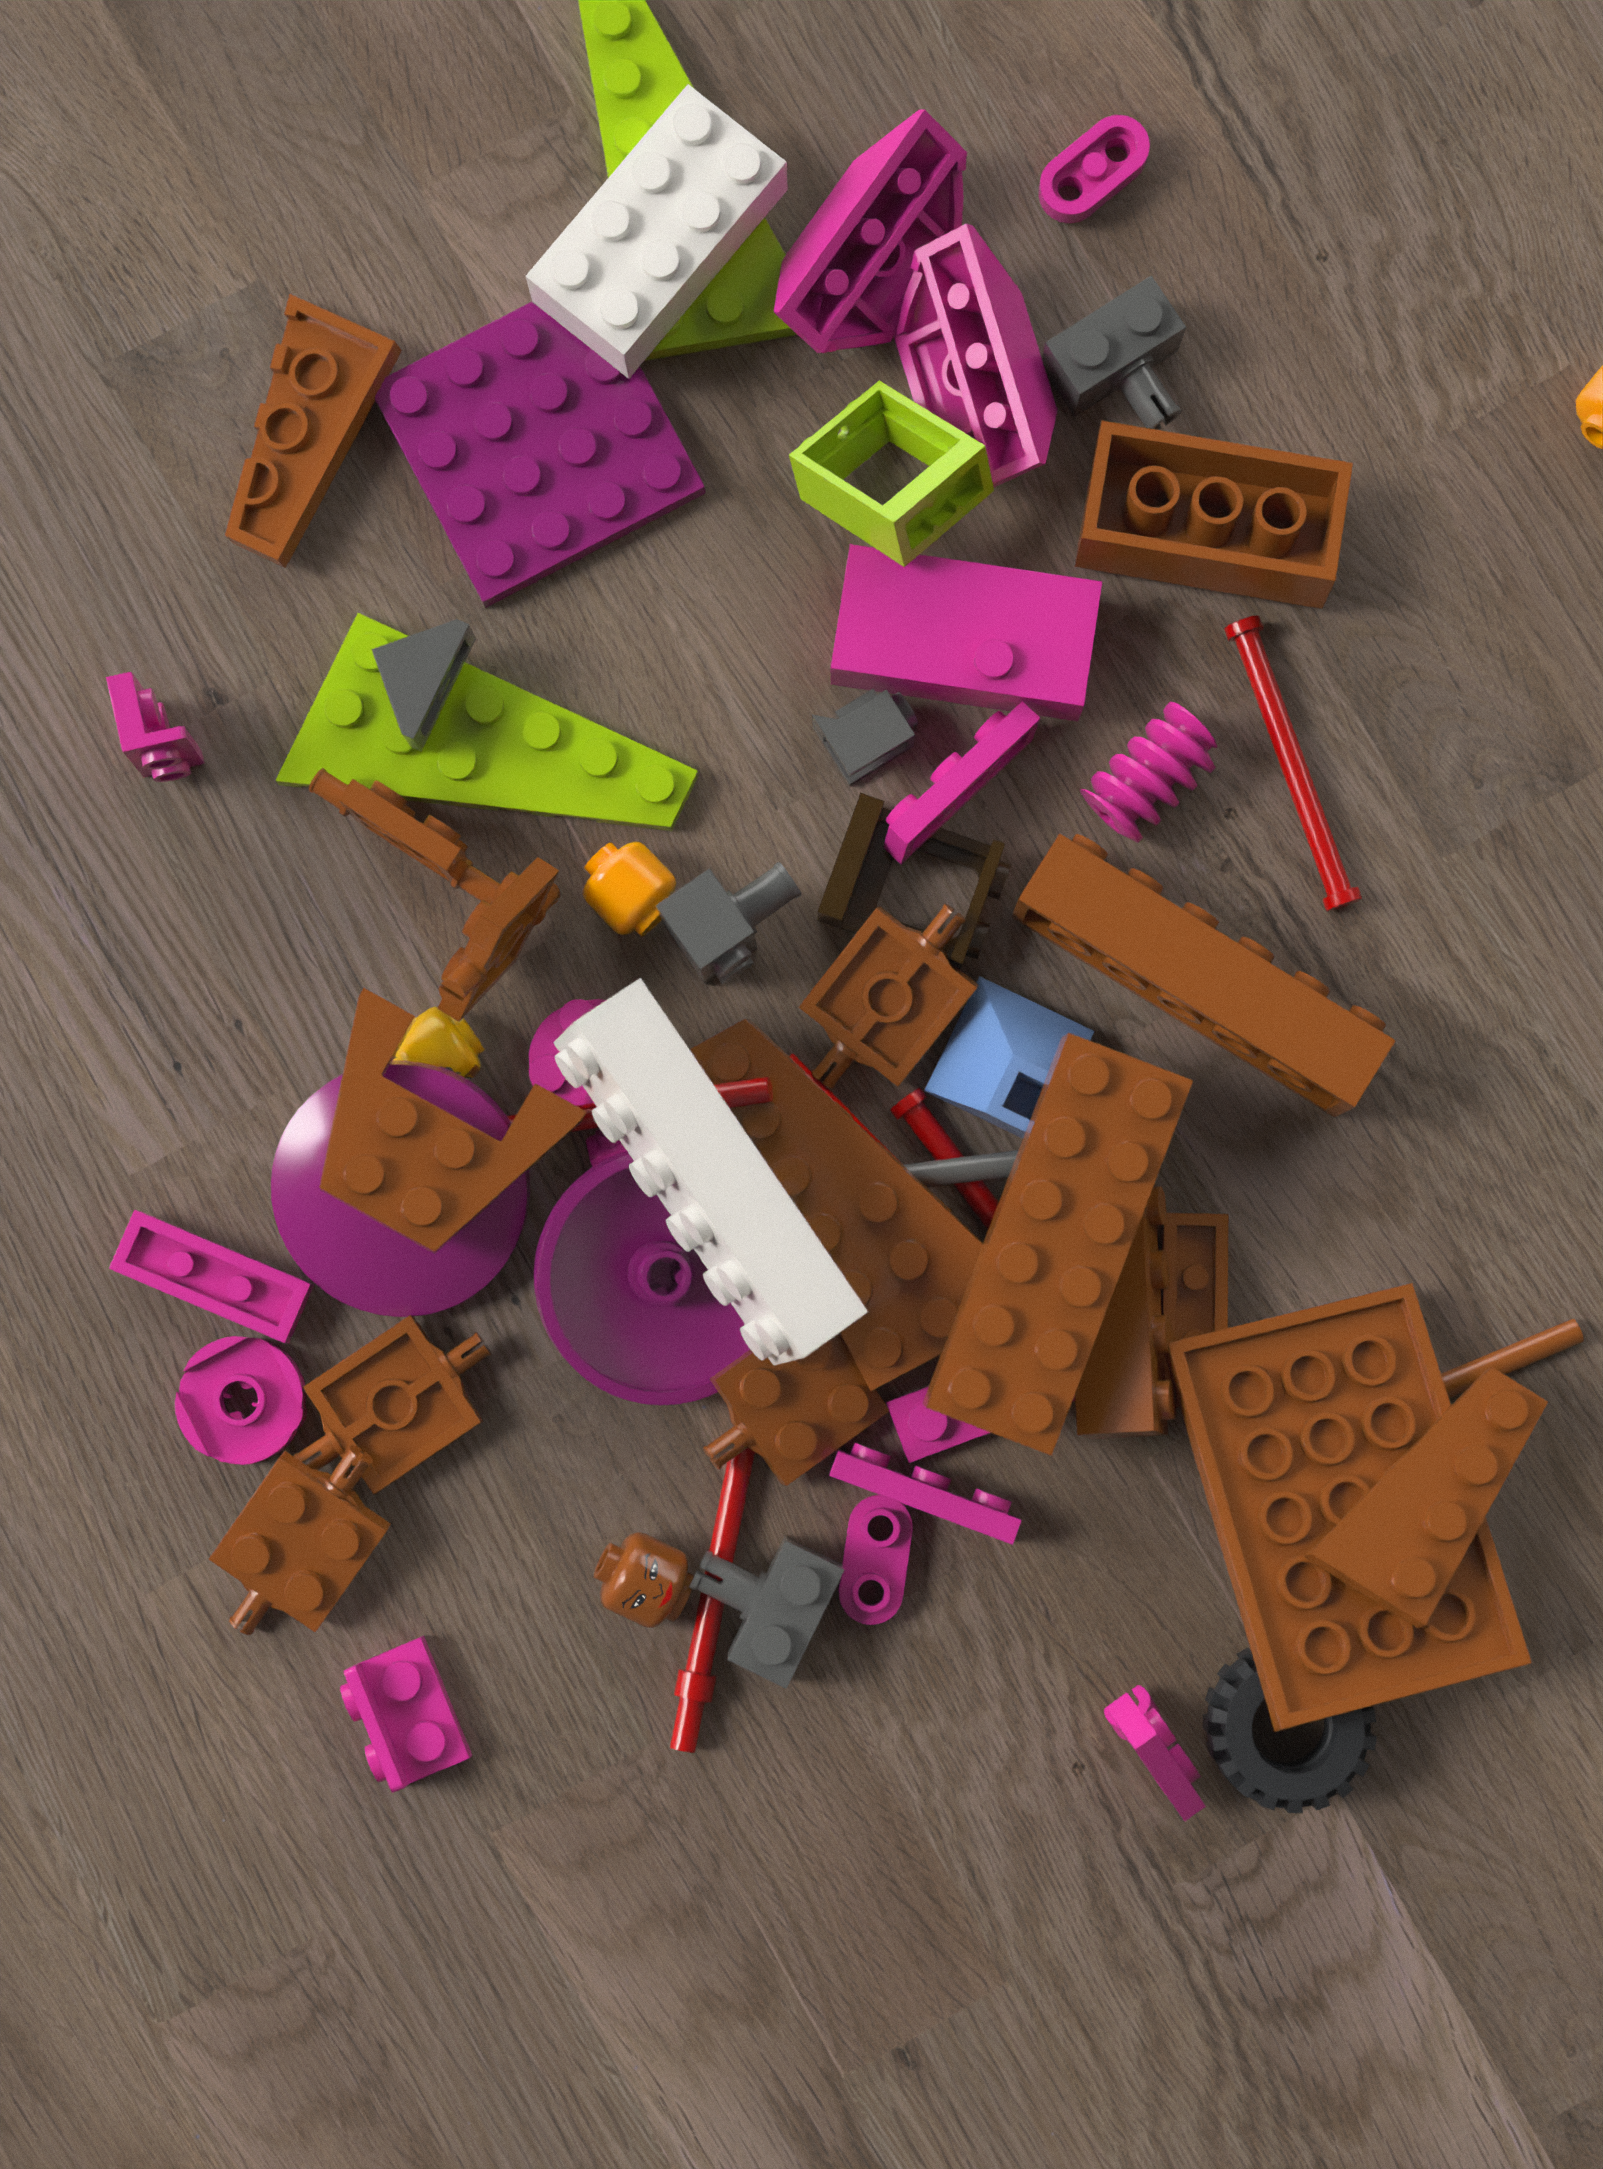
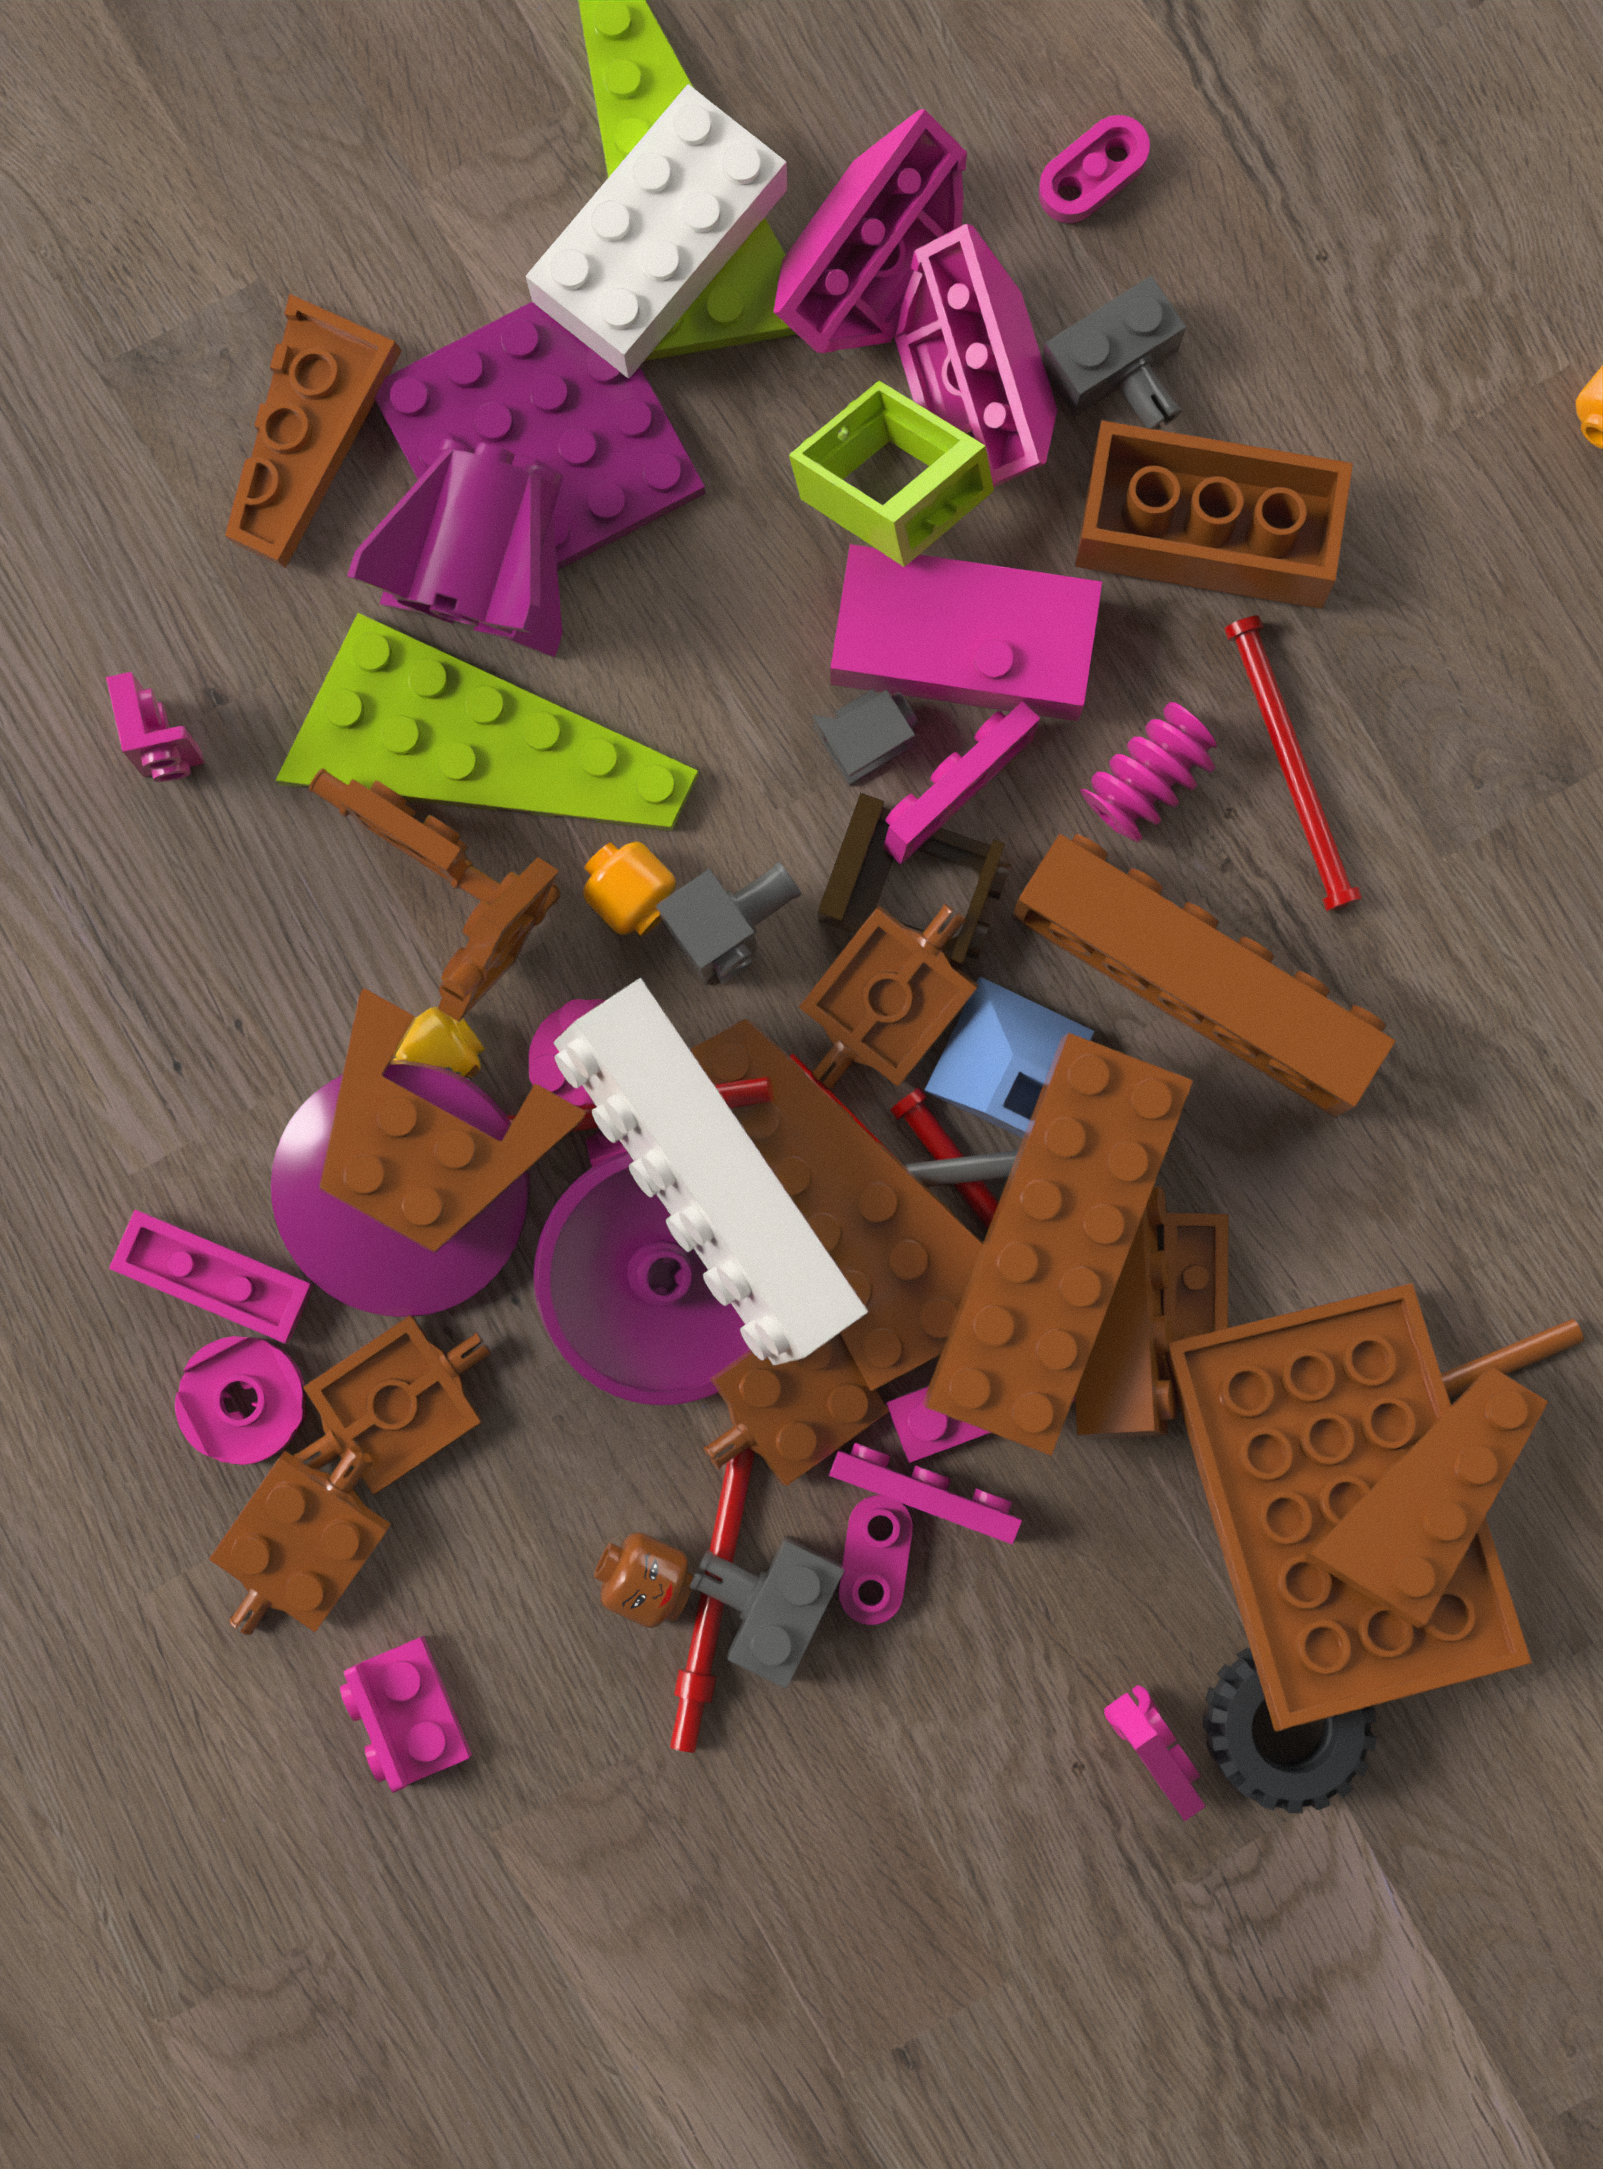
(421, 675): dark grey slope -> none
(472, 547): none -> magenta brick

